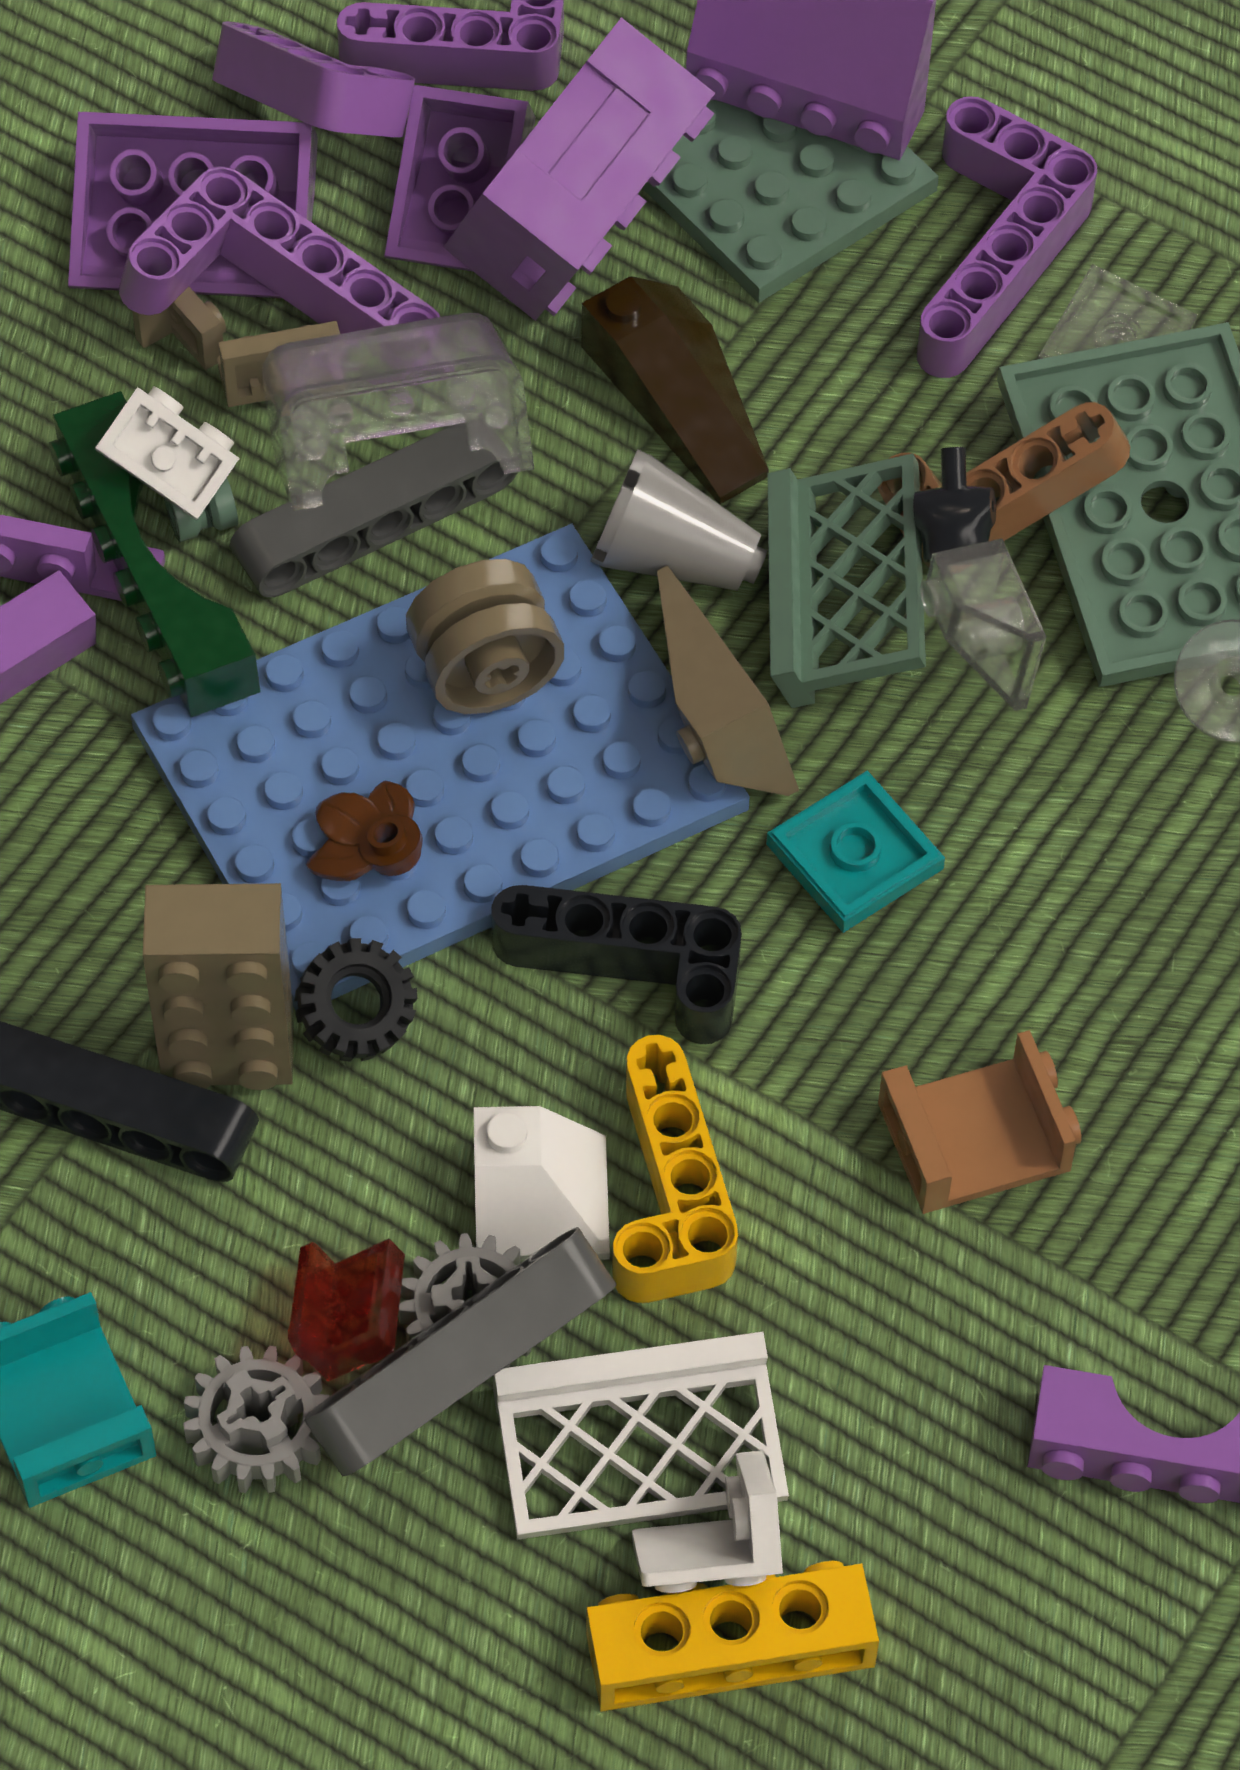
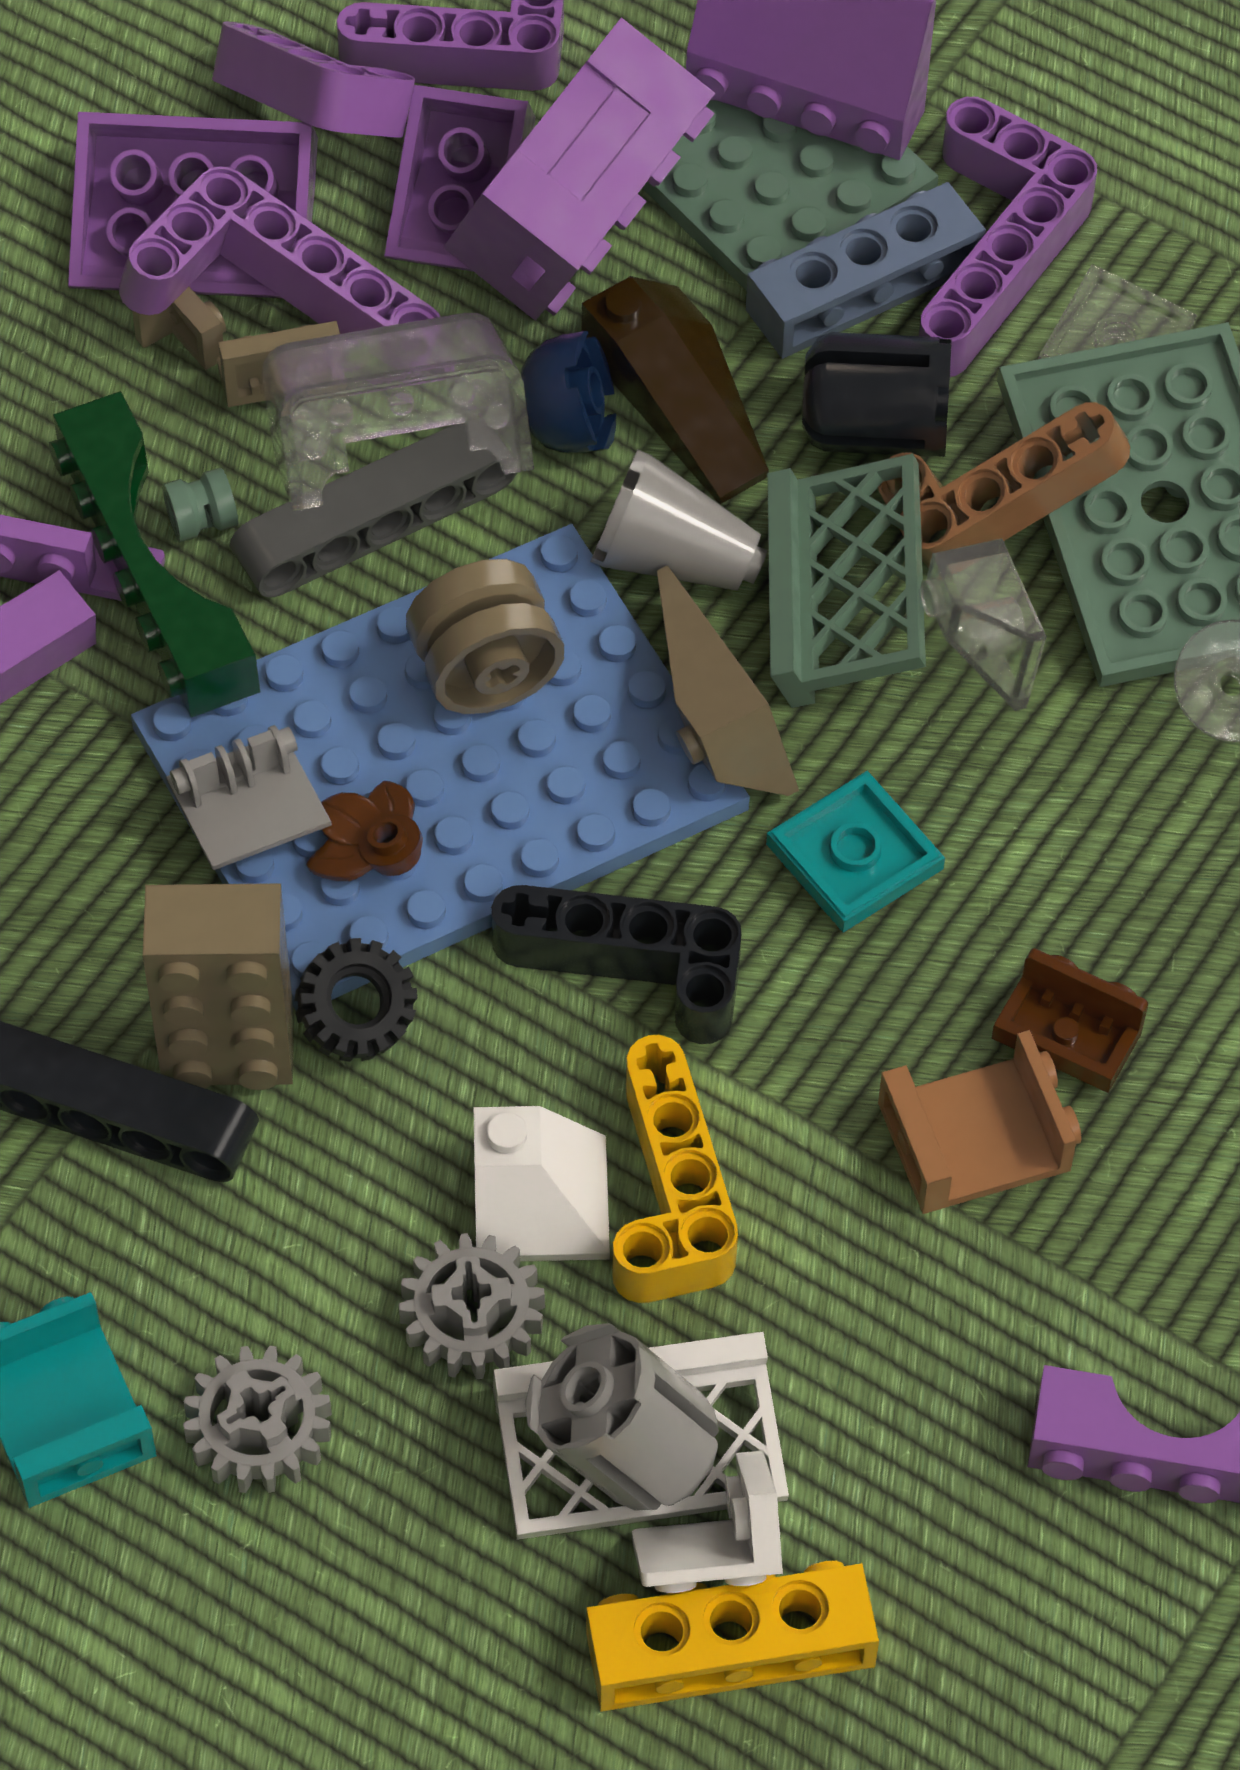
(167, 451): white bracket -> none
(247, 797): none -> light grey hinge
(346, 1309): clear red bracket -> none
(460, 1352): dark grey beam -> none
(566, 394): none -> dark blue cylinder
(623, 1419): none -> light grey cylinder
(862, 269): none -> sand blue brick
(877, 394): none -> black cylinder
(955, 512): black piece -> none
(1074, 1017): none -> reddish brown bracket

